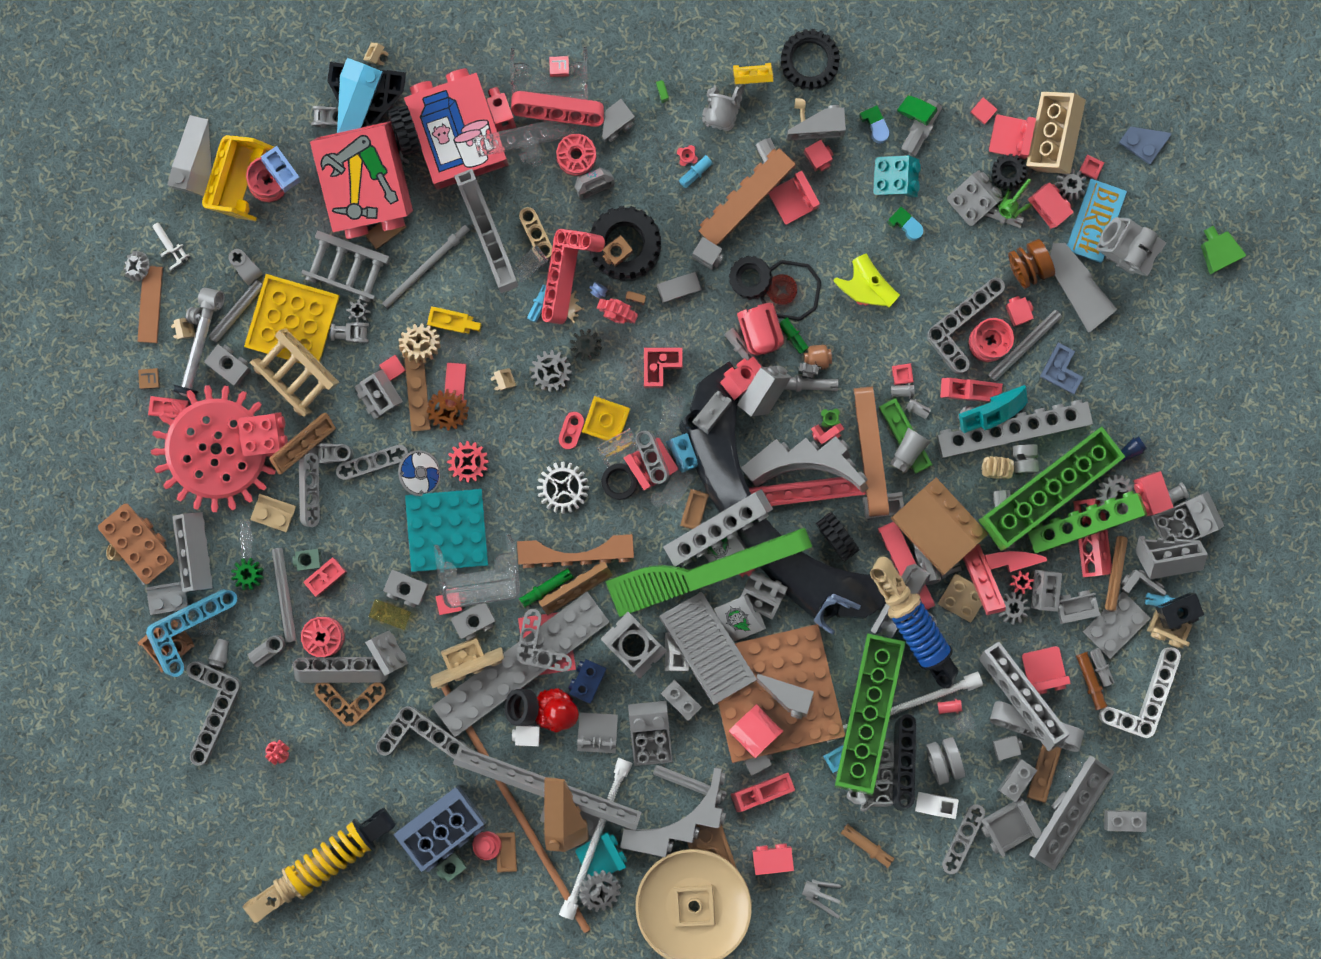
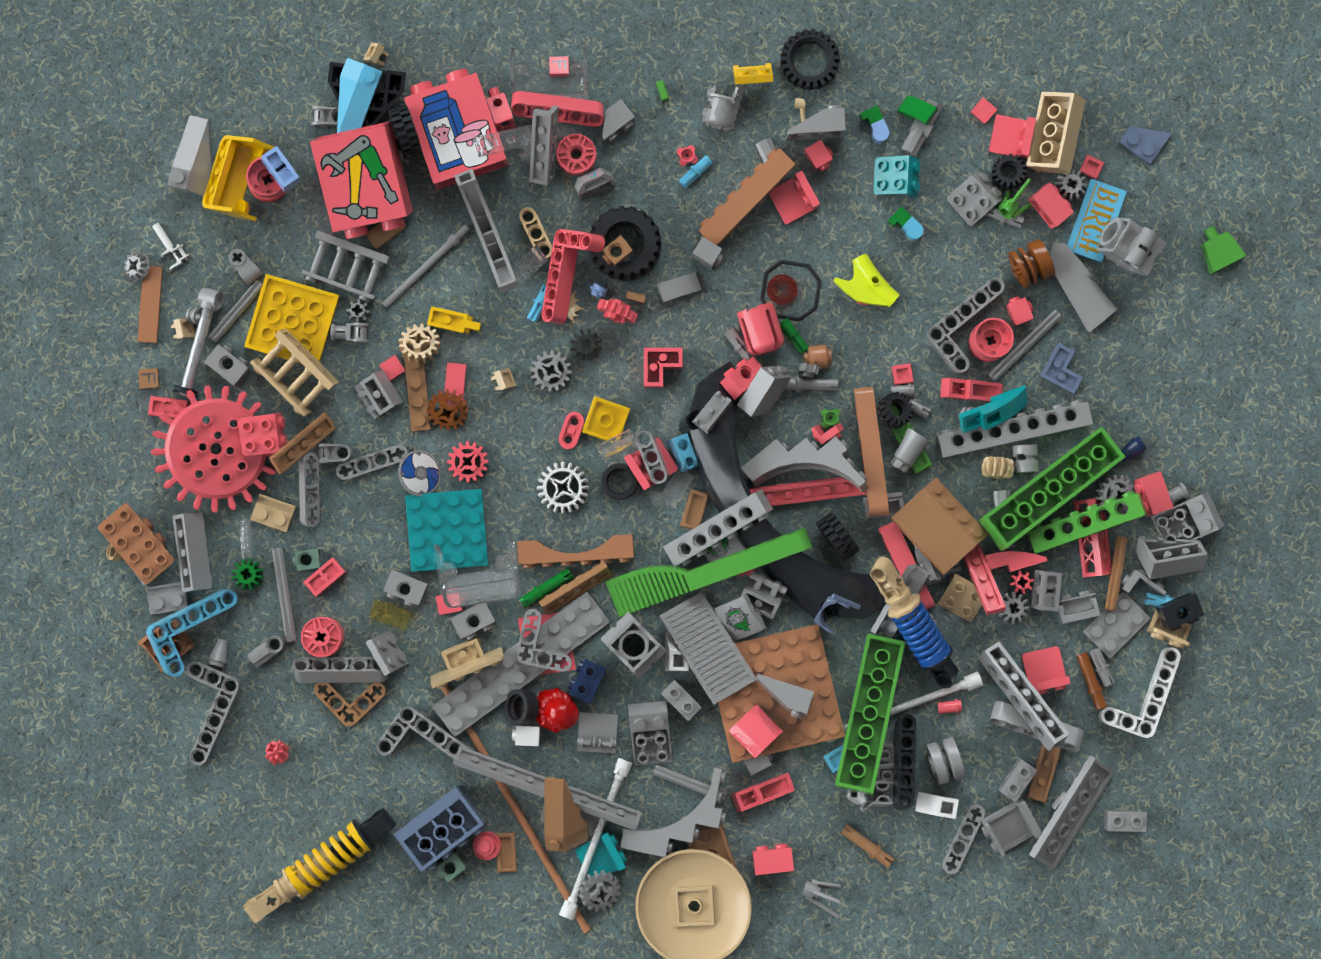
(543, 145): none -> light grey fence
(750, 263): black tyre -> none
(903, 407): none -> black tyre
(1007, 747): light grey brick -> none

